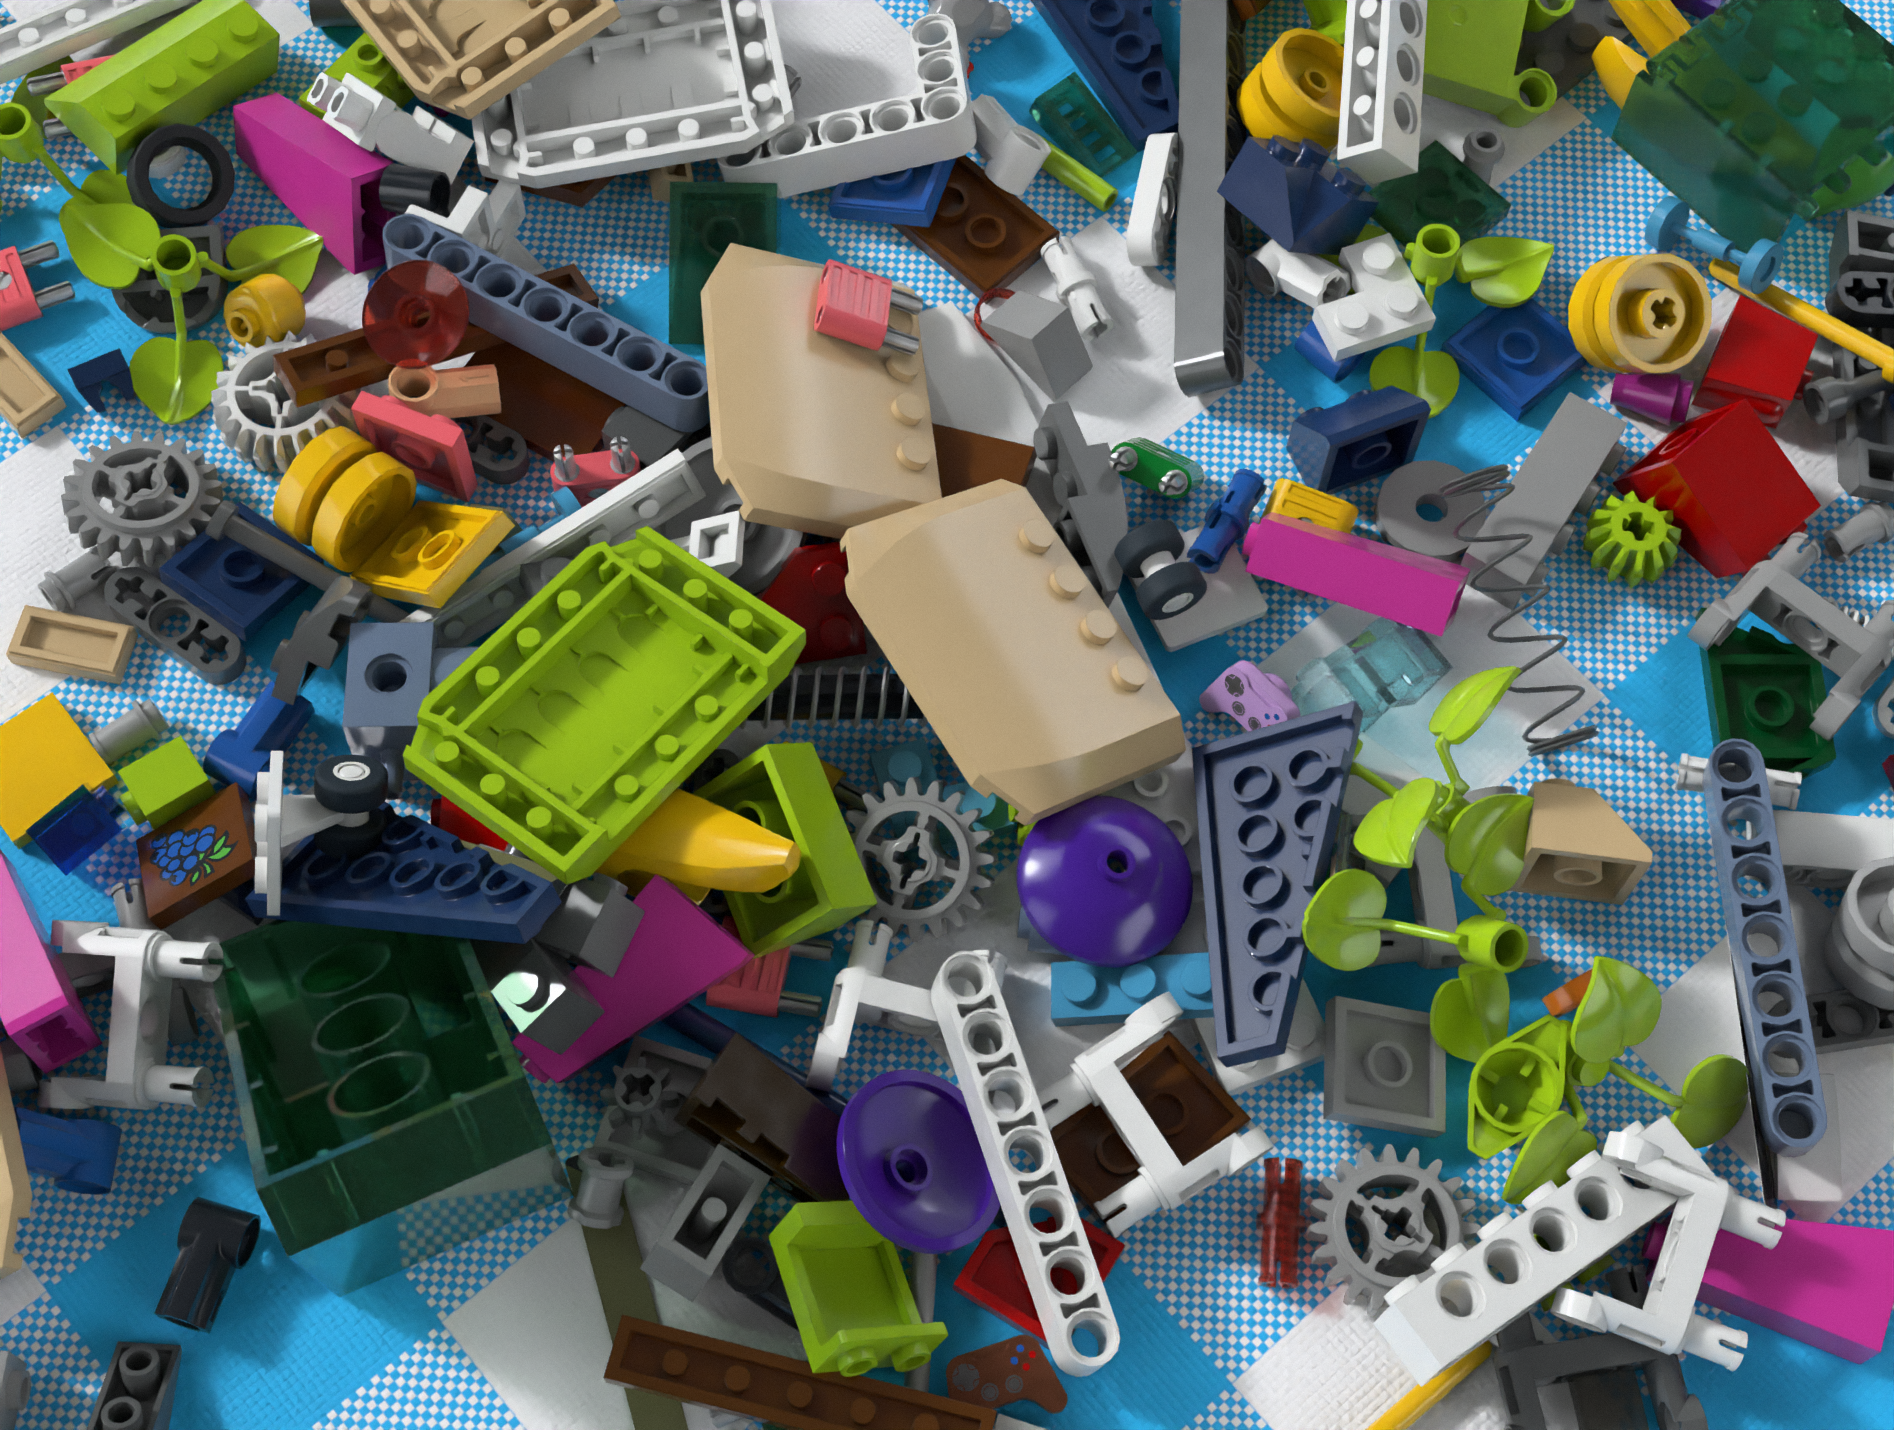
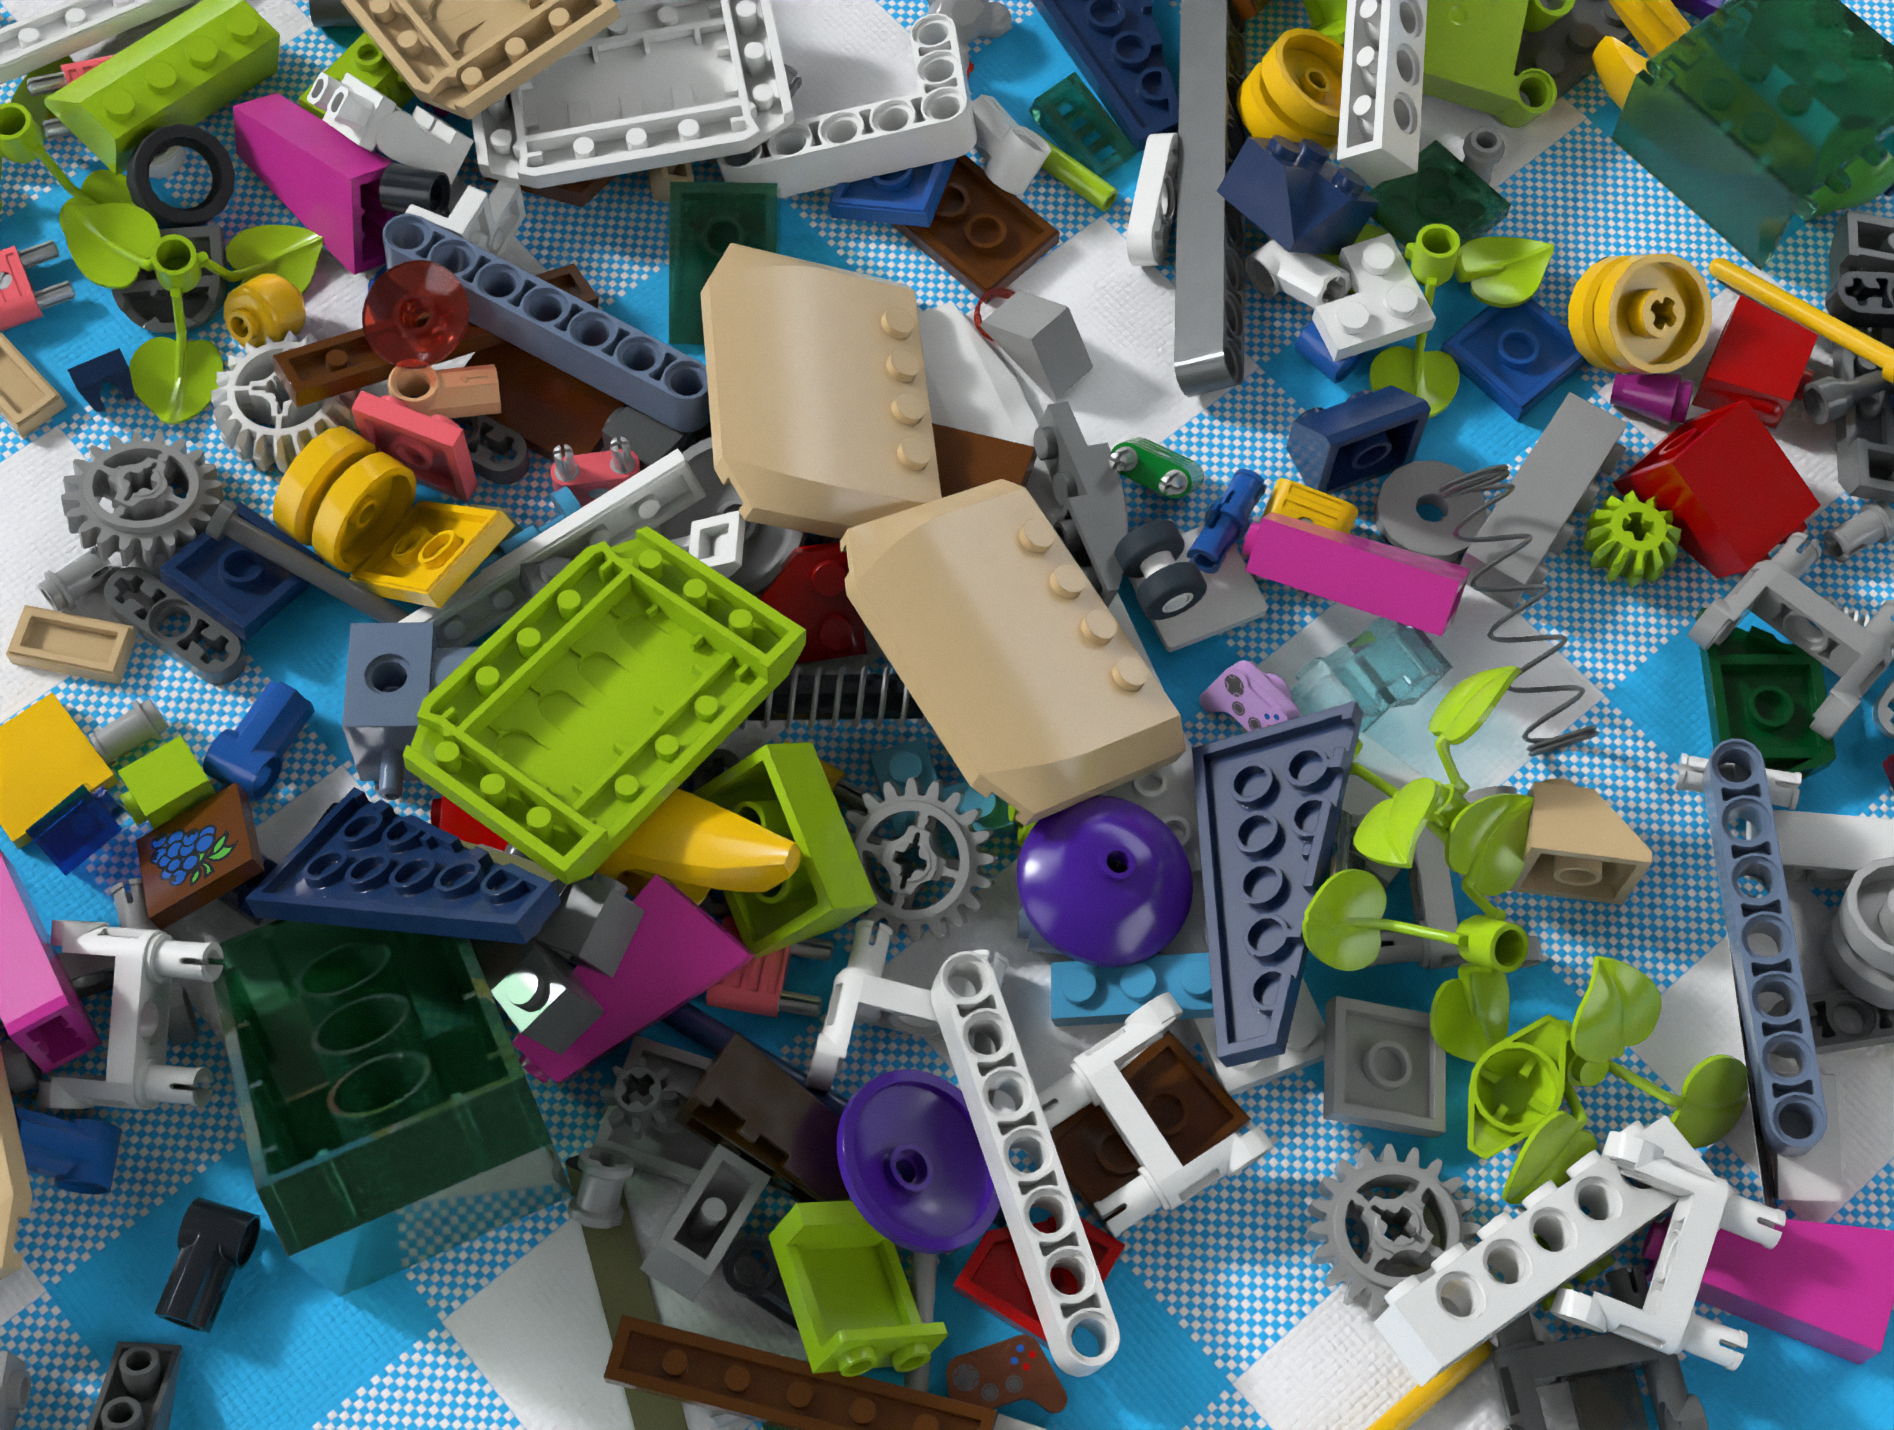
(319, 637): dark grey slope -> none
(339, 814): plate -> none
(857, 306): coral piece -> none
(1076, 288): white pin -> none
(1280, 1223): clear red pin -> none
(1567, 996): orange tile -> none
(1758, 266): dark azure wheel -> none

